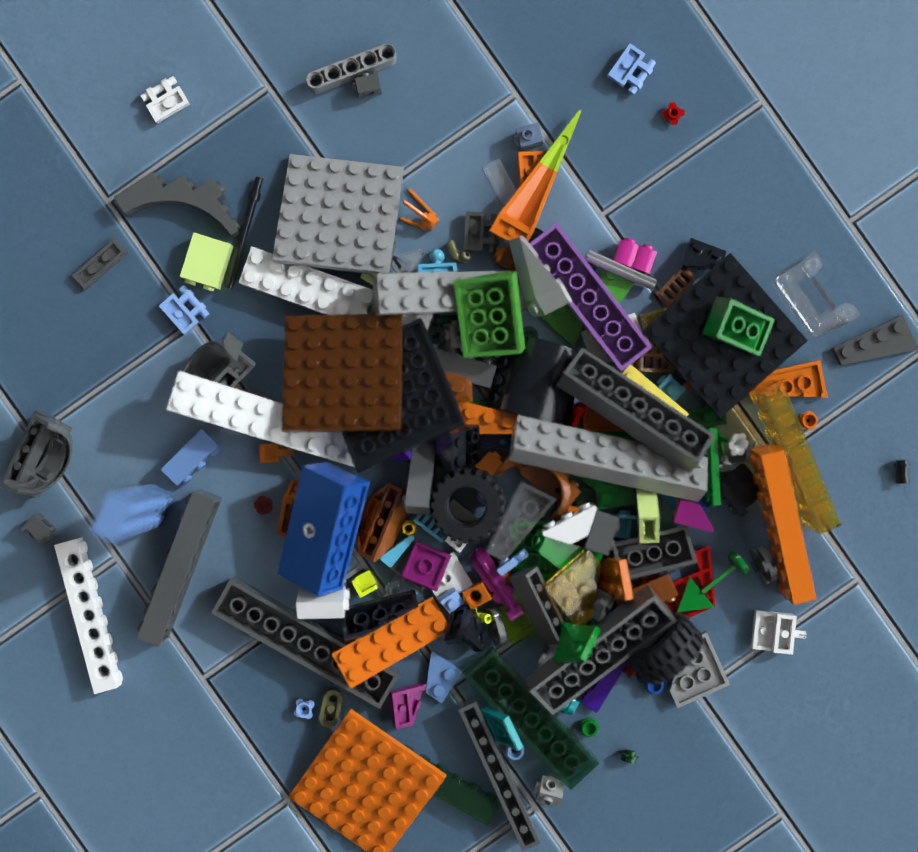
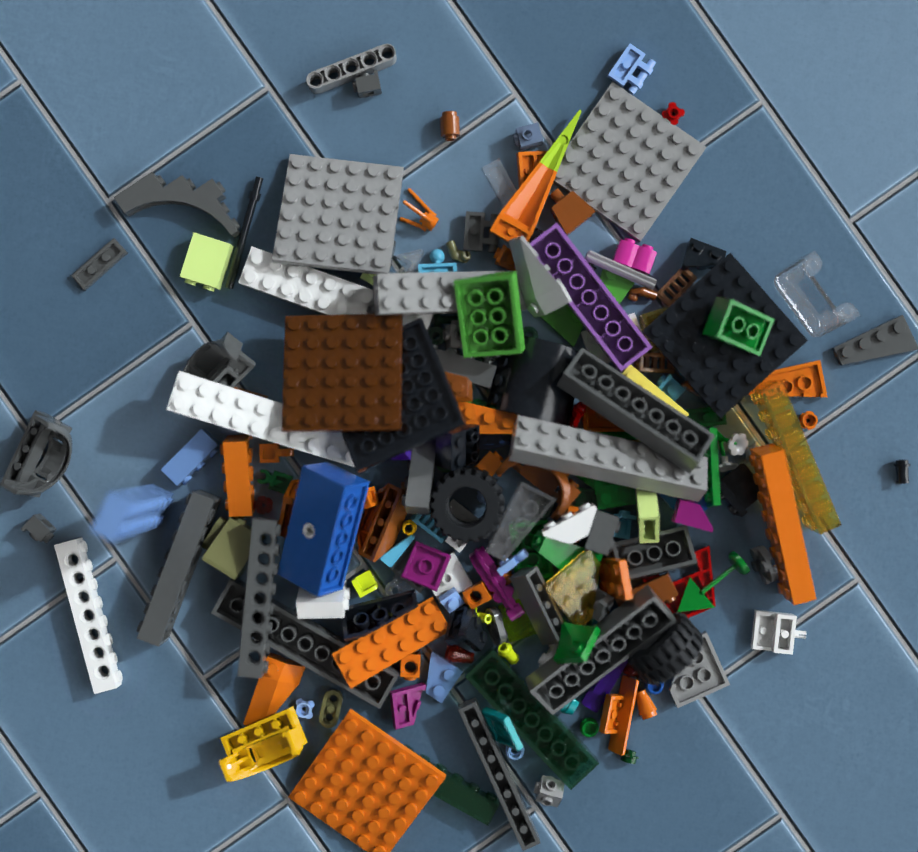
(168, 103): white plate -> none
(179, 313): light blue plate -> none
(214, 532): none -> olive beam
(231, 548): none -> olive slope
(238, 475): none -> orange wedge
(248, 666): none -> dark grey brick
(269, 752): none -> yellow piece
(274, 688): none -> orange wedge
(278, 481): none -> dark green plate
(371, 498): none -> orange plate
(411, 675): none -> orange brick
(449, 125): none -> dark orange brick
(457, 654): none -> clear red cone
(505, 650): none -> neon yellow pin
(570, 210): none -> dark orange torso
(618, 715): none -> orange bracket
(627, 161): none -> light grey plate
(641, 291): none -> dark orange arm
(645, 705): none -> orange cone

